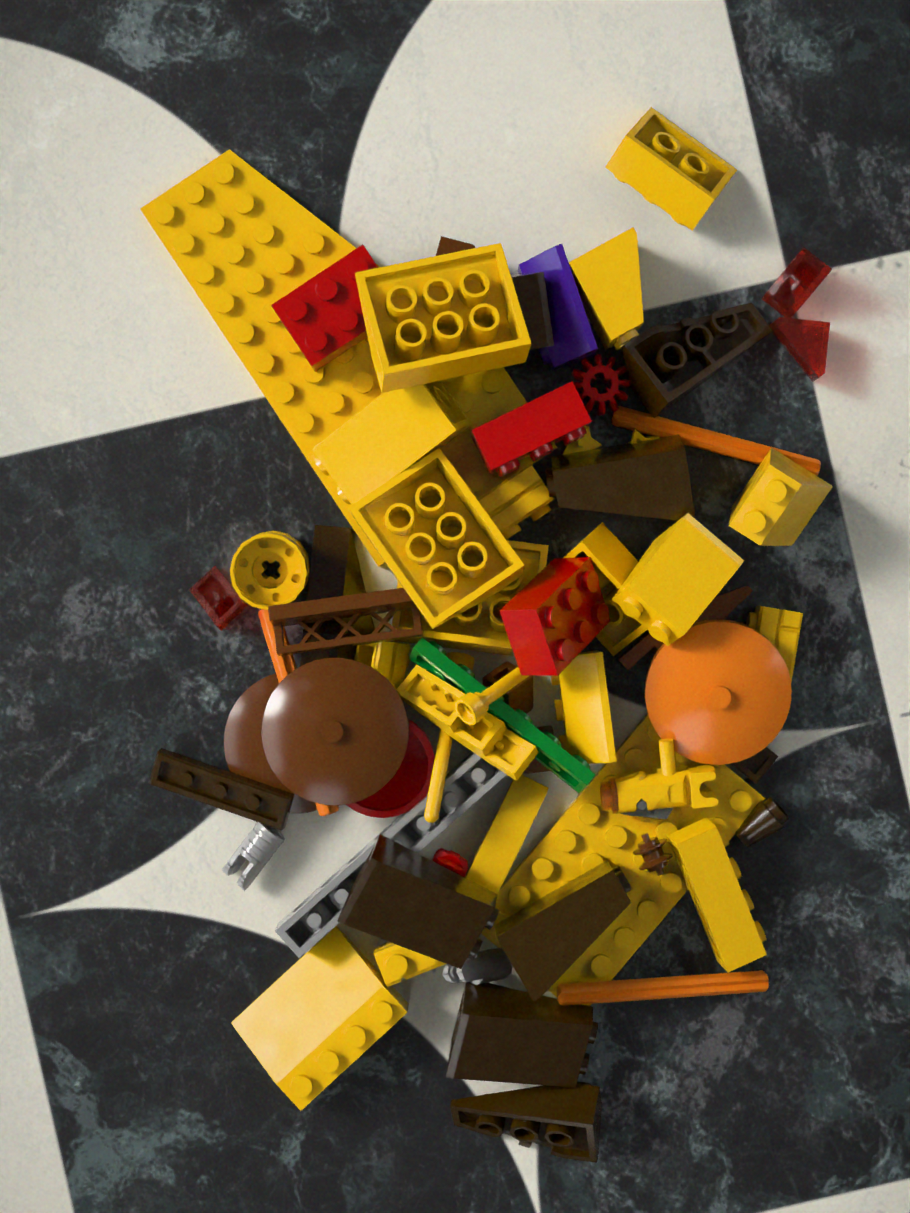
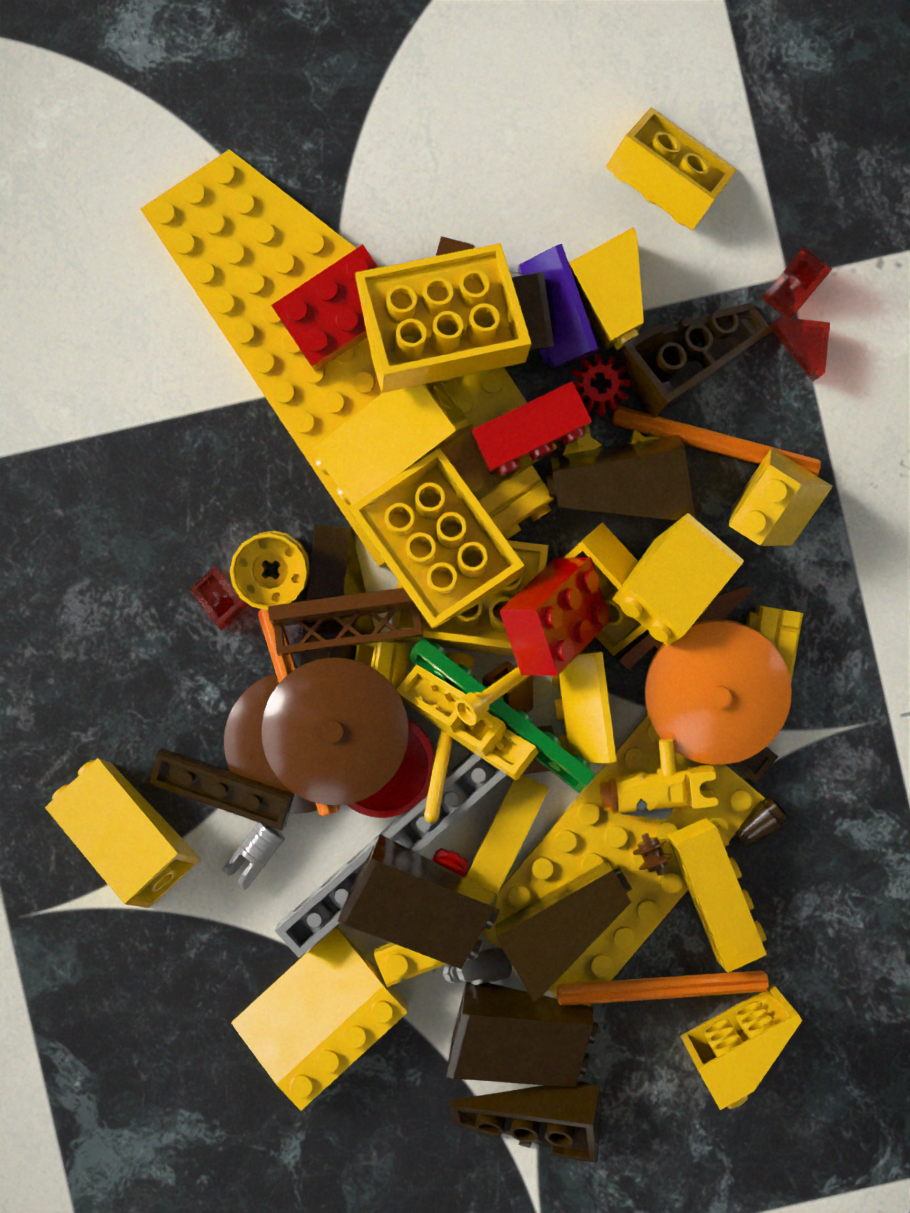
(121, 834): none -> yellow slope
(741, 1045): none -> yellow slope

